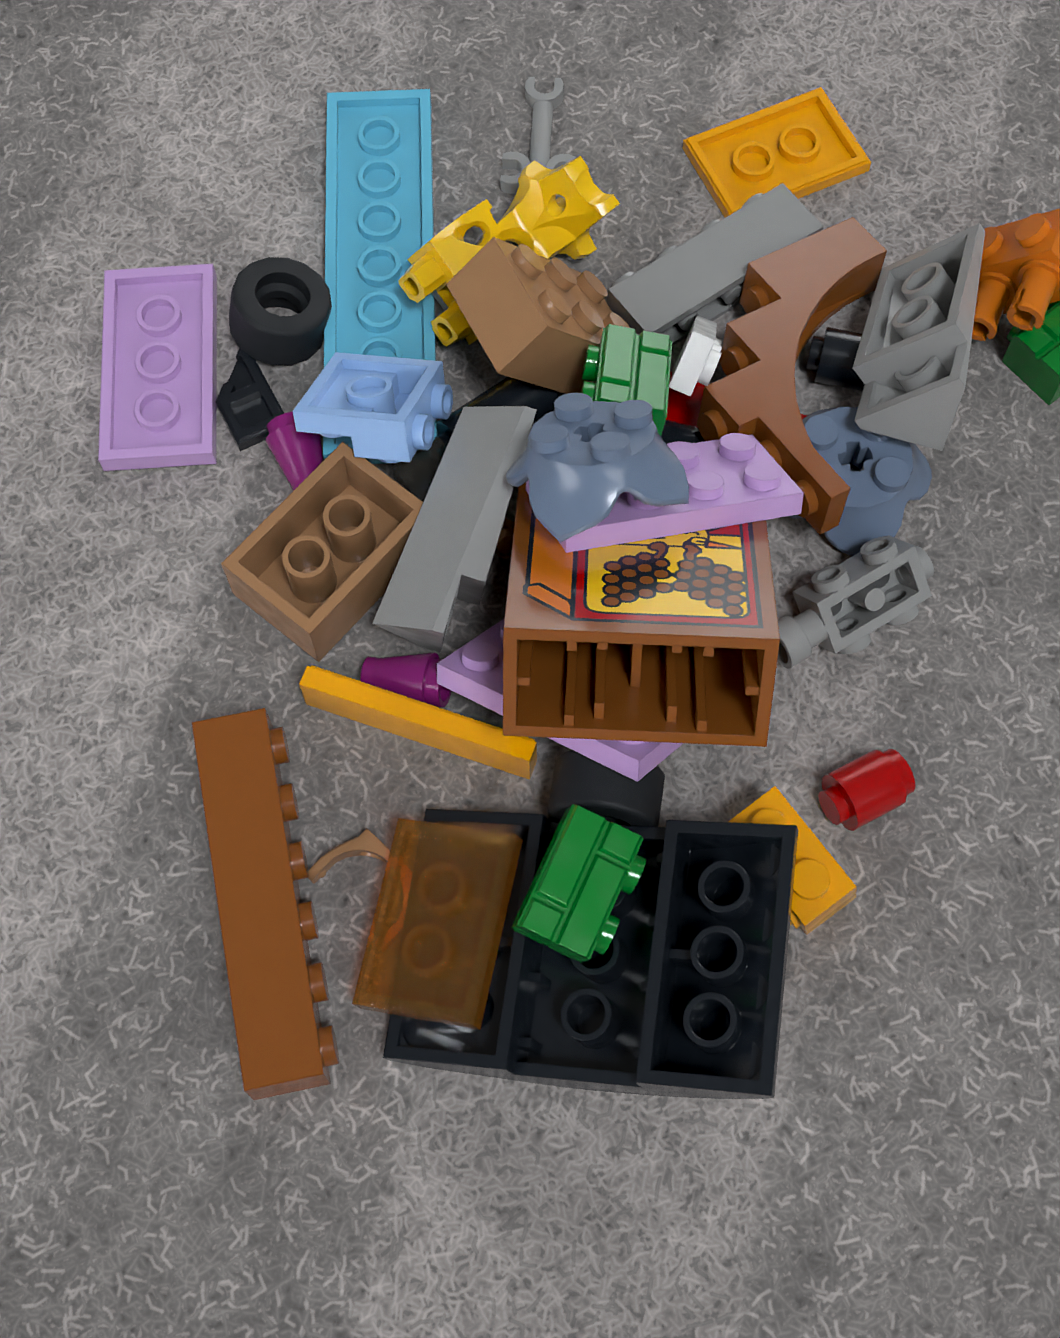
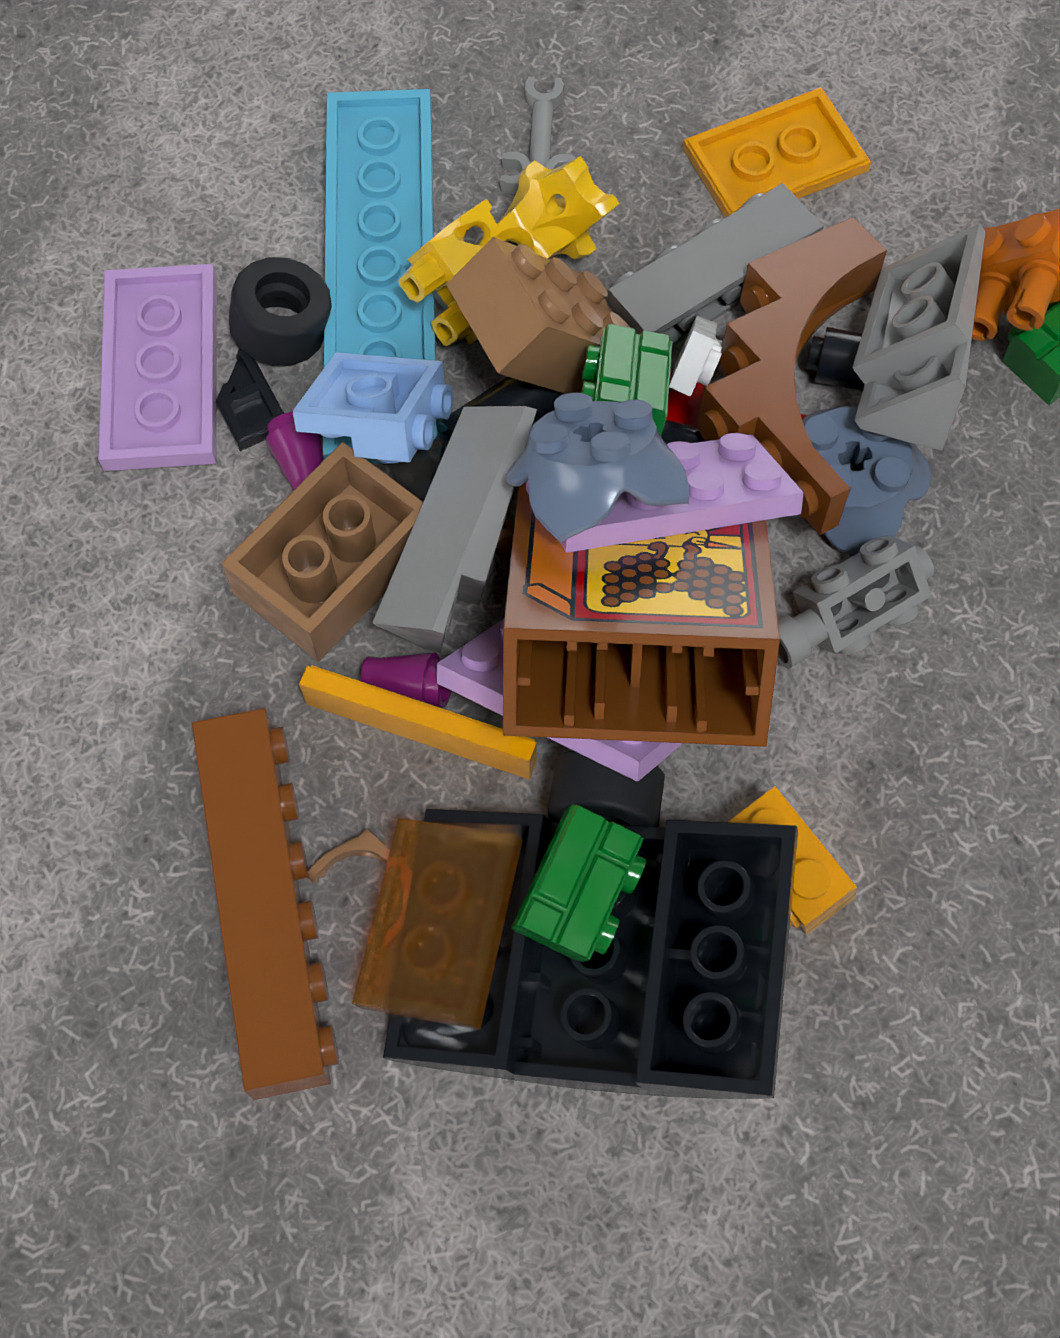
(866, 788): red brick -> none

